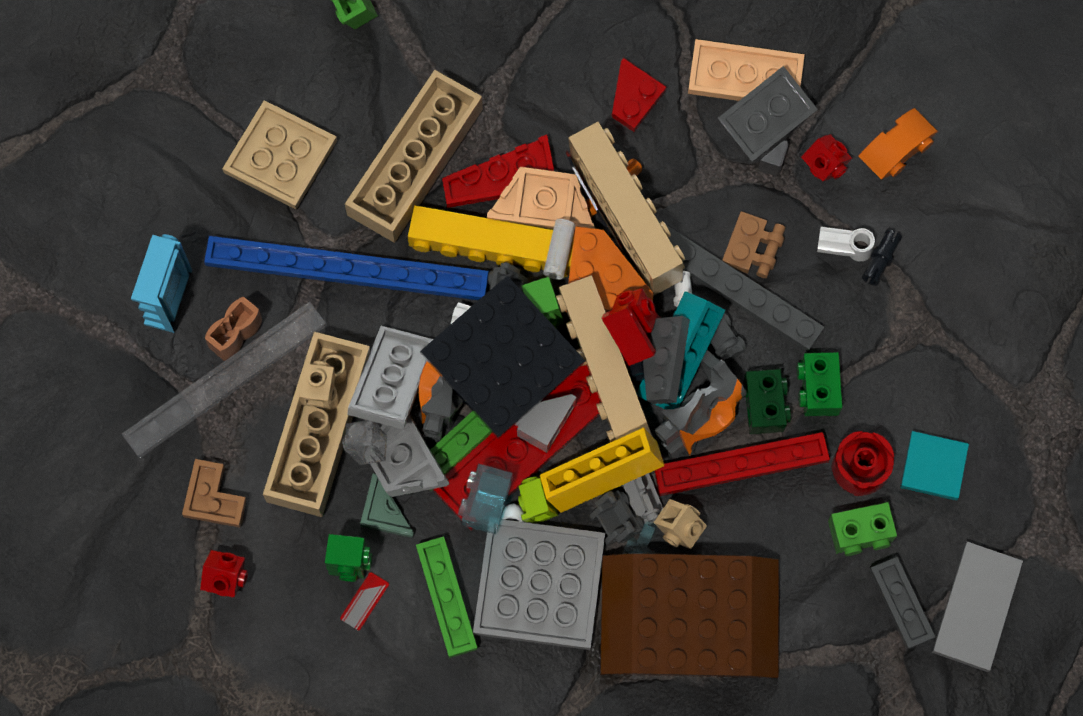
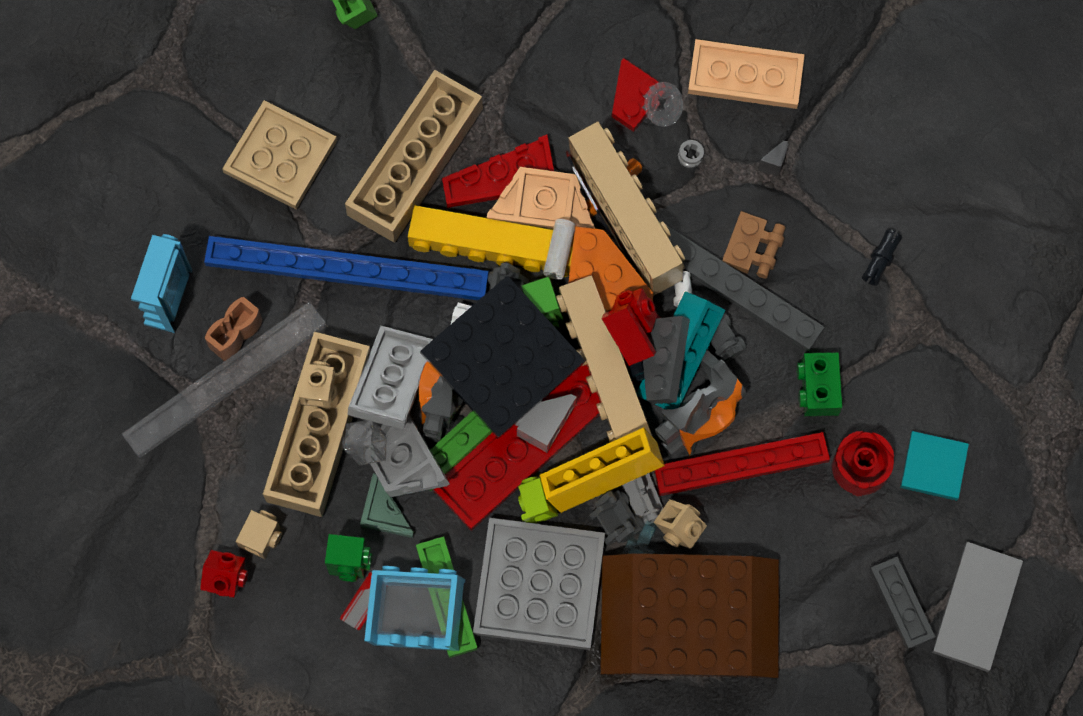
(206, 502): medium nougat plate -> none
(259, 534): none -> tan brick
(414, 608): none -> window
(486, 498): clear light blue brick -> none
(512, 512): white hinge -> none
(673, 105): none -> clear gear
(687, 145): none -> light grey bush
(766, 401): dark green brick -> none
(767, 114): dark grey plate -> none
(827, 158): red brick -> none
(842, 242): white piece -> none
(862, 529): bright green brick -> none
(891, 150): orange brick -> none

